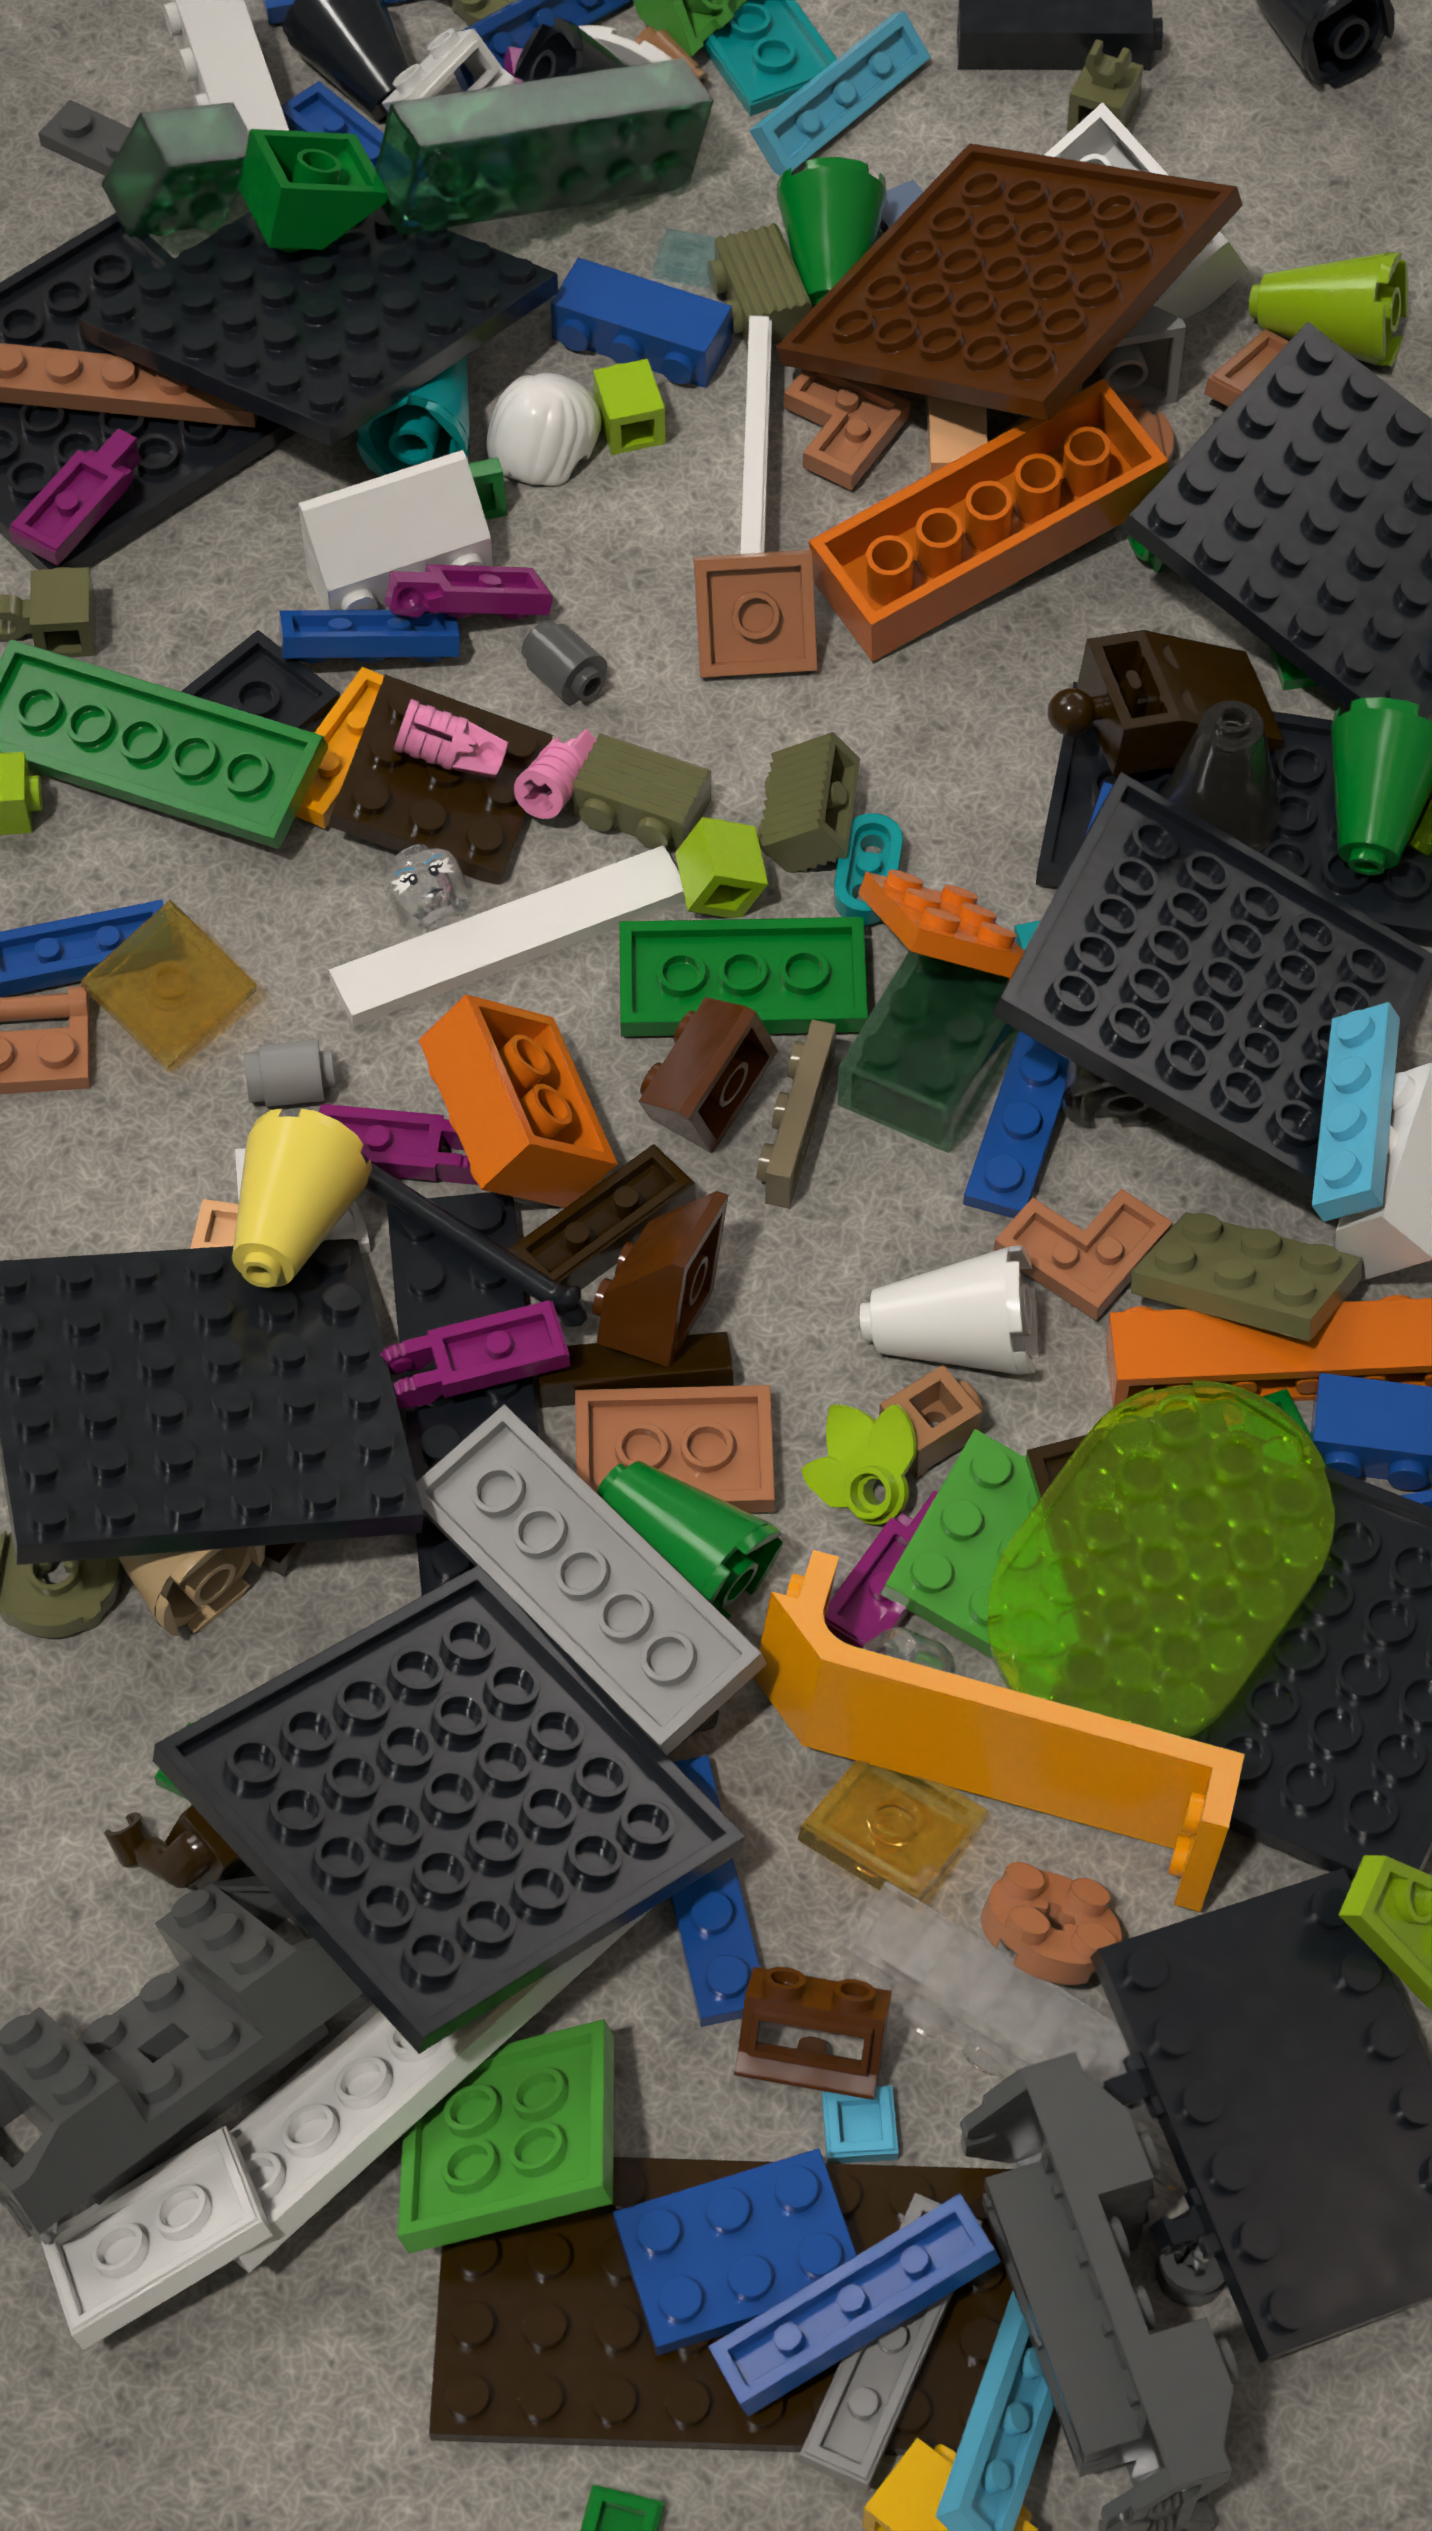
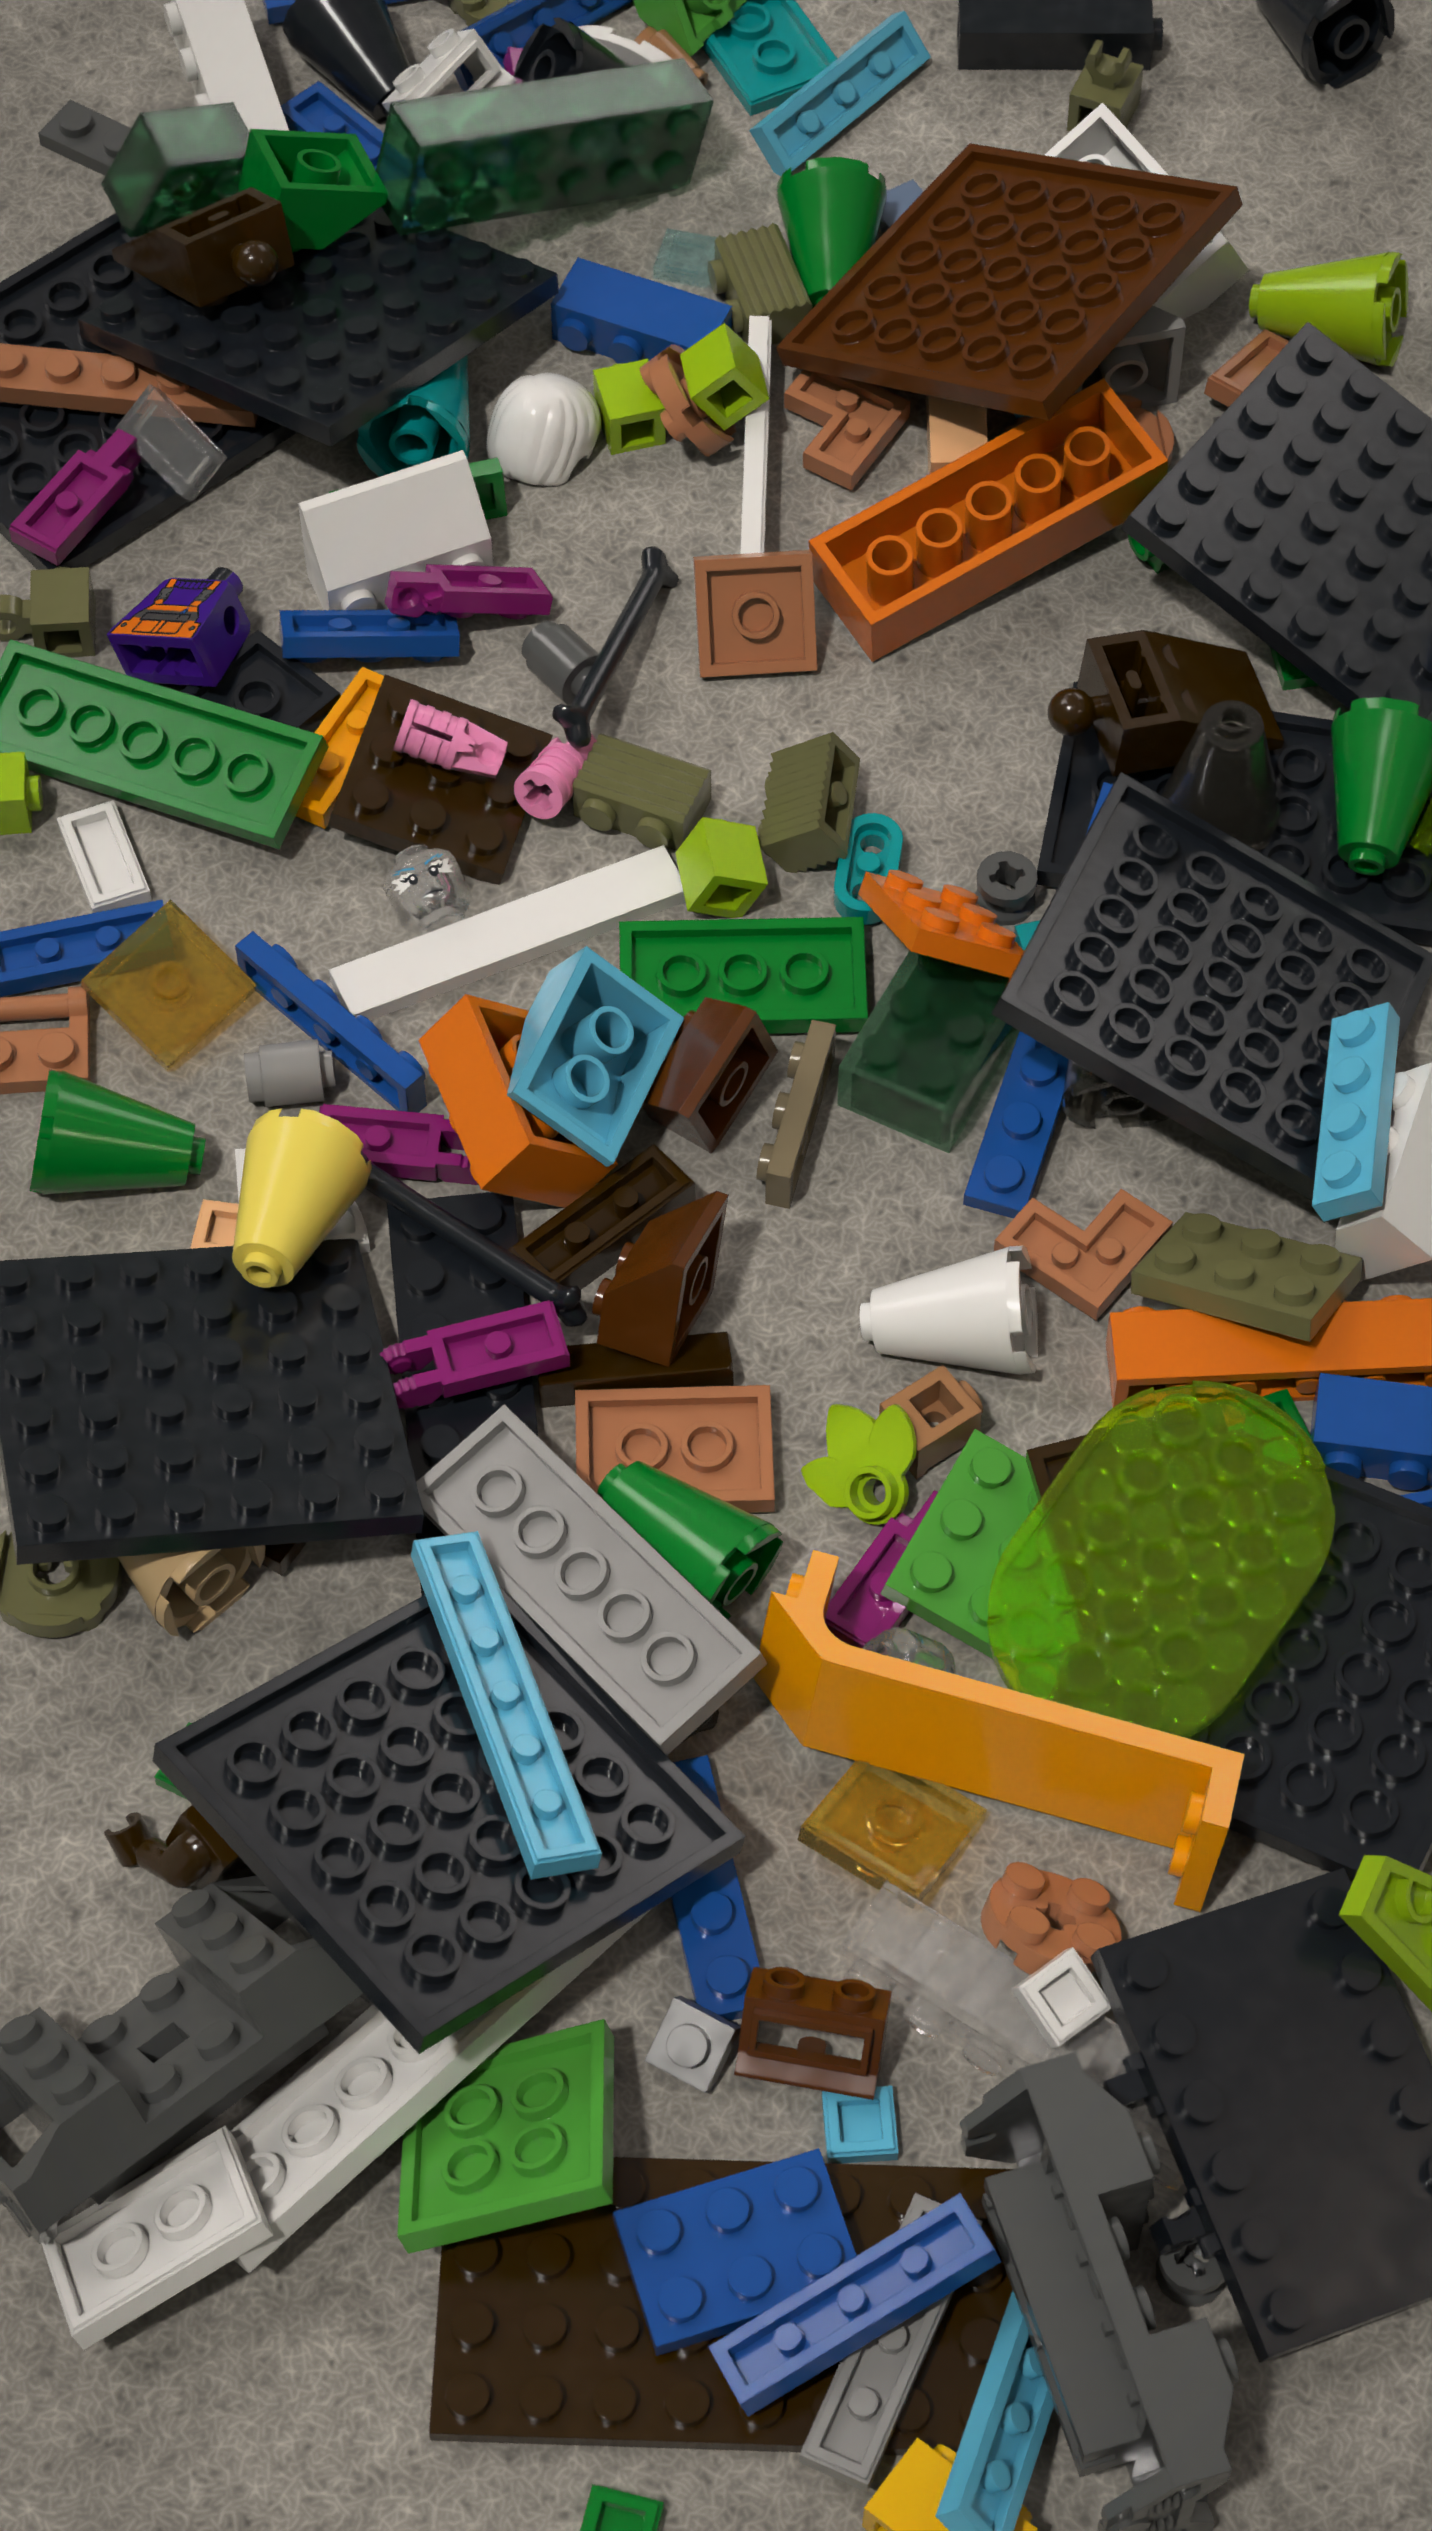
(103, 858): none -> white tile
(109, 1141): none -> green cone
(172, 443): none -> clear tile
(183, 631): none -> dark purple torso
(214, 249): none -> dark brown slope
(322, 1017): none -> blue plate
(505, 1706): none -> medium azure tile
(576, 717): none -> black piece
(591, 1052): none -> medium azure slope
(681, 415): none -> nougat plate
(693, 2044): none -> flat silver plate
(724, 376): none -> lime brick
(1011, 869): none -> dark grey wheel
(1062, 1997): none -> white tile

